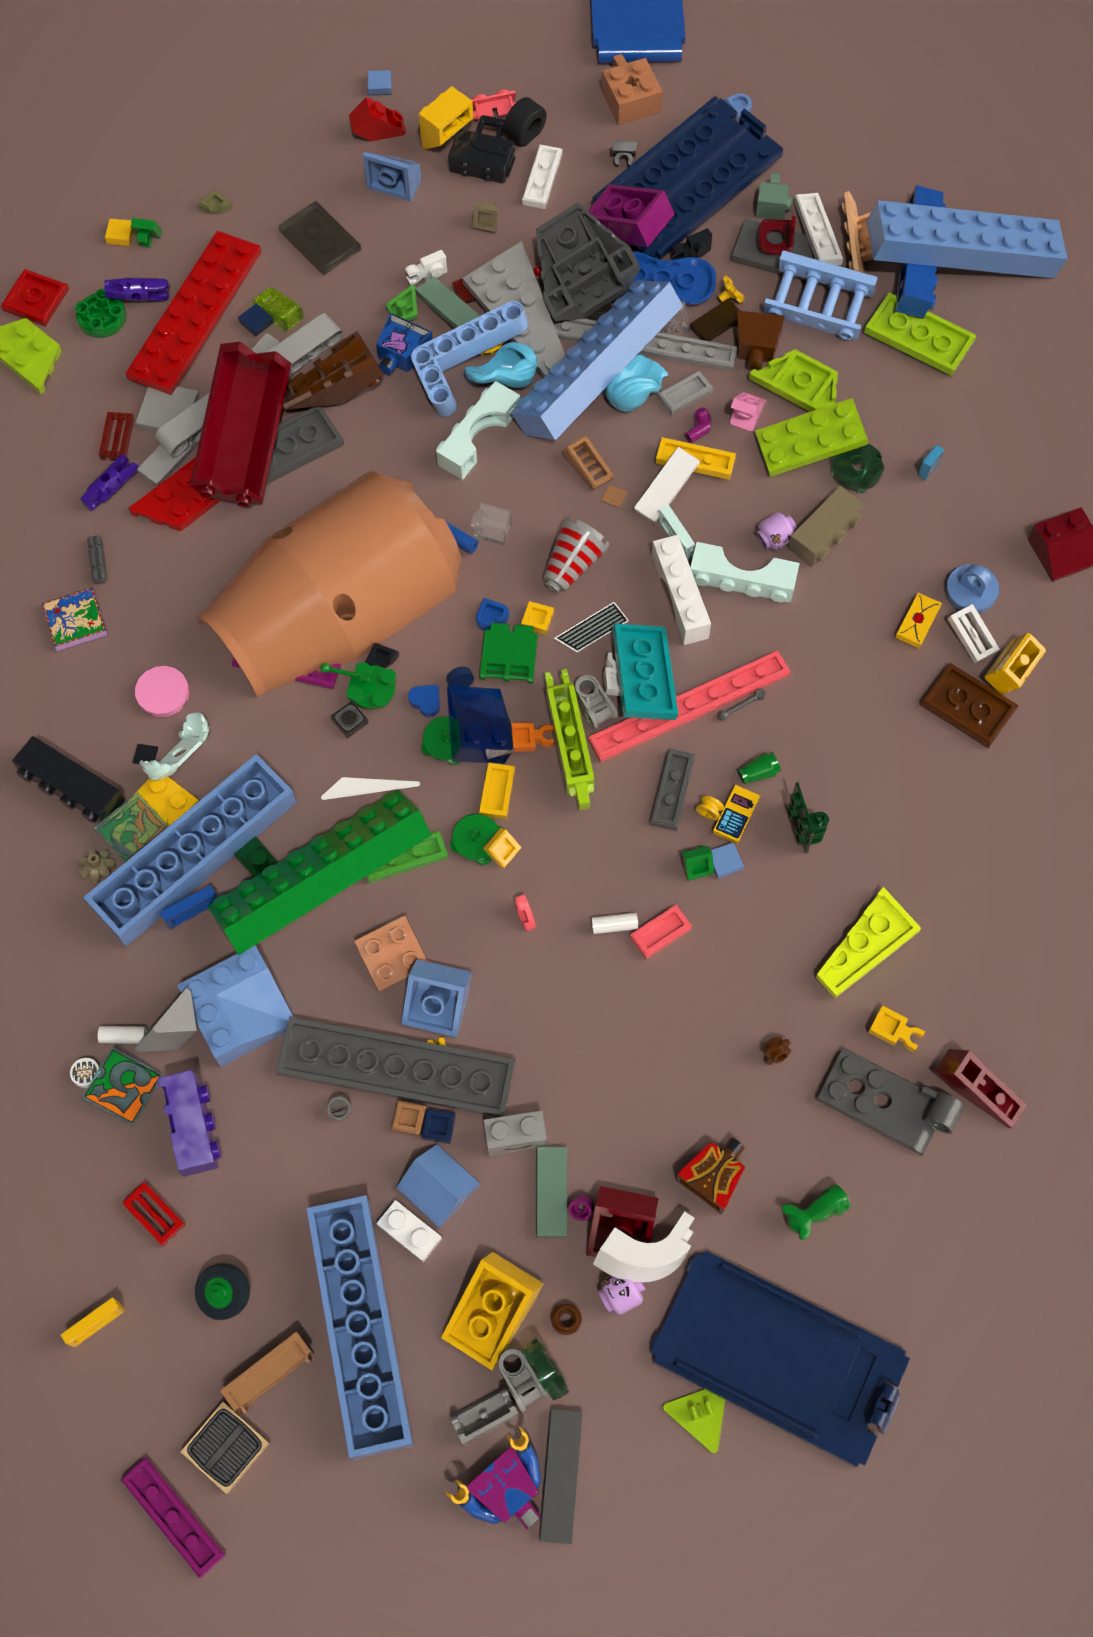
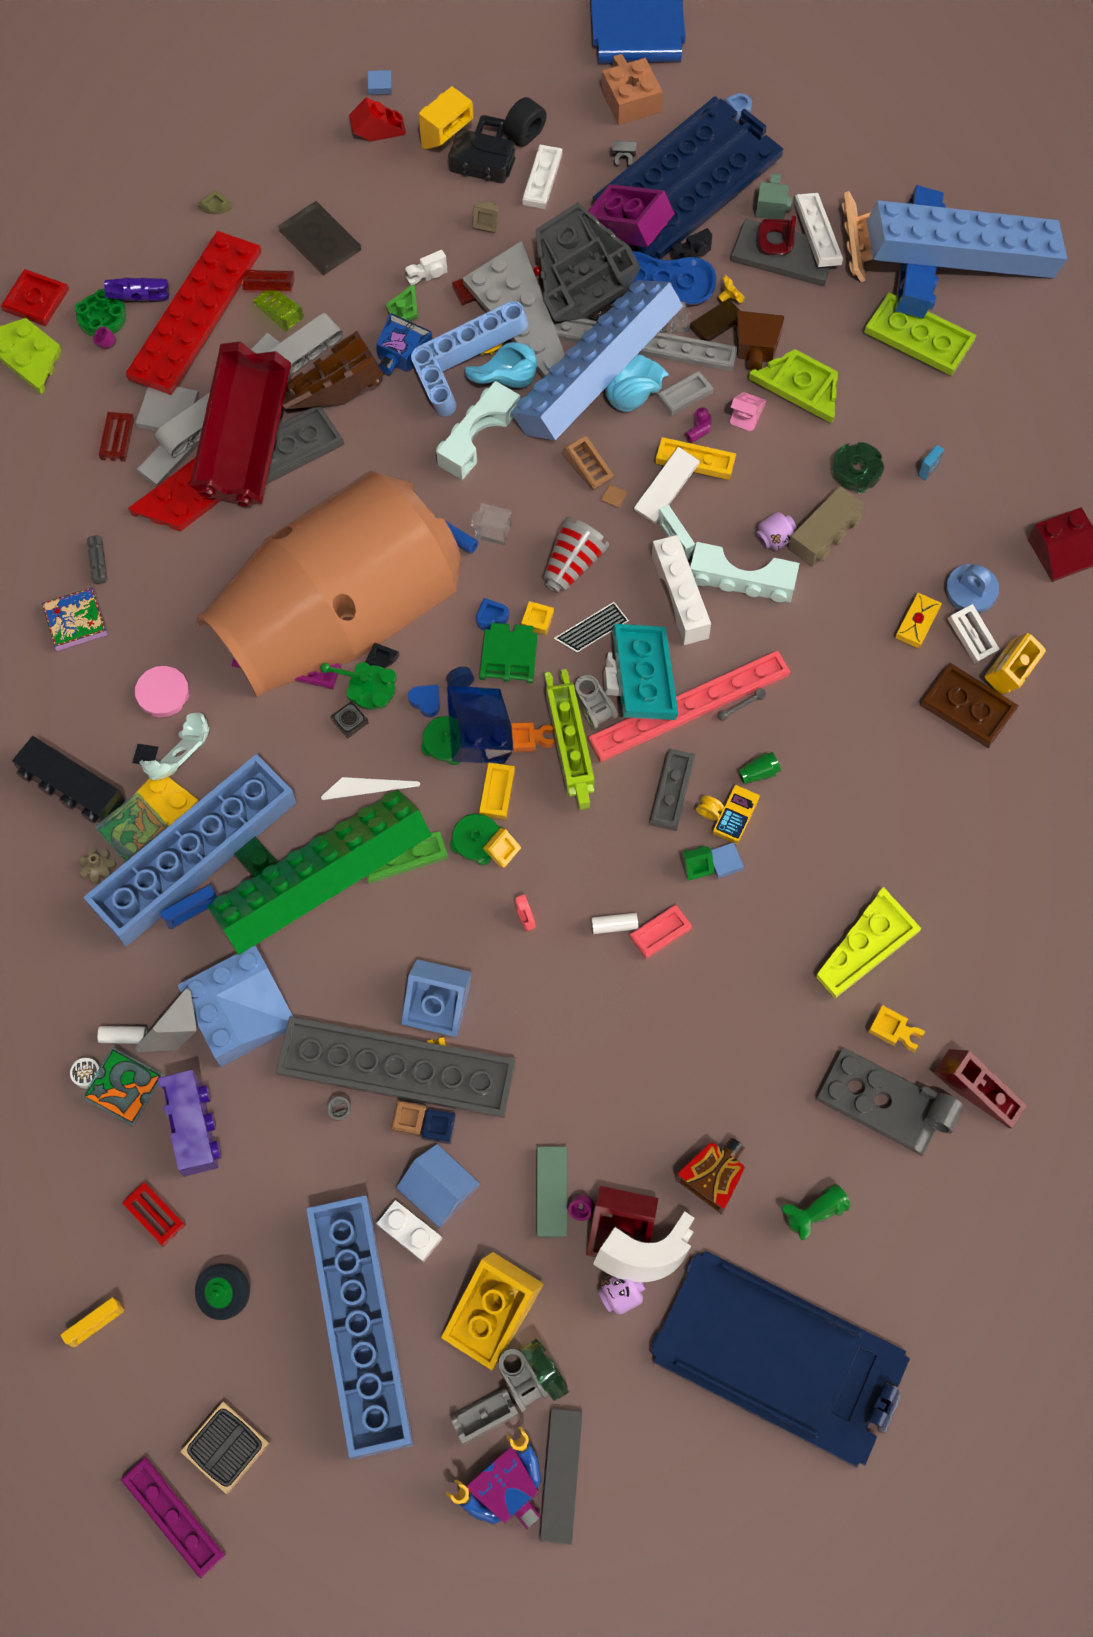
(104, 337): none -> magenta hinge
(108, 482): dark purple hinge -> none
(119, 232): yellow tile -> none
(145, 231): green tile -> none
(256, 319): dark blue tile -> none
(267, 1372): medium nougat container -> none
(268, 280): none -> clear red tile
(390, 952): nougat hinge -> none
(392, 175): medium blue slope -> none
(445, 303): sand green tile -> none
(501, 101): coral hinge -> none
(515, 1133): light grey brick -> none
(564, 1309): reddish brown plate -> none
(700, 1416): lime piece -> none
(776, 1050): reddish brown plate -> none
(809, 826): dark green hinge -> none
(811, 437): lime plate -> none
(829, 274): light blue fence -> none

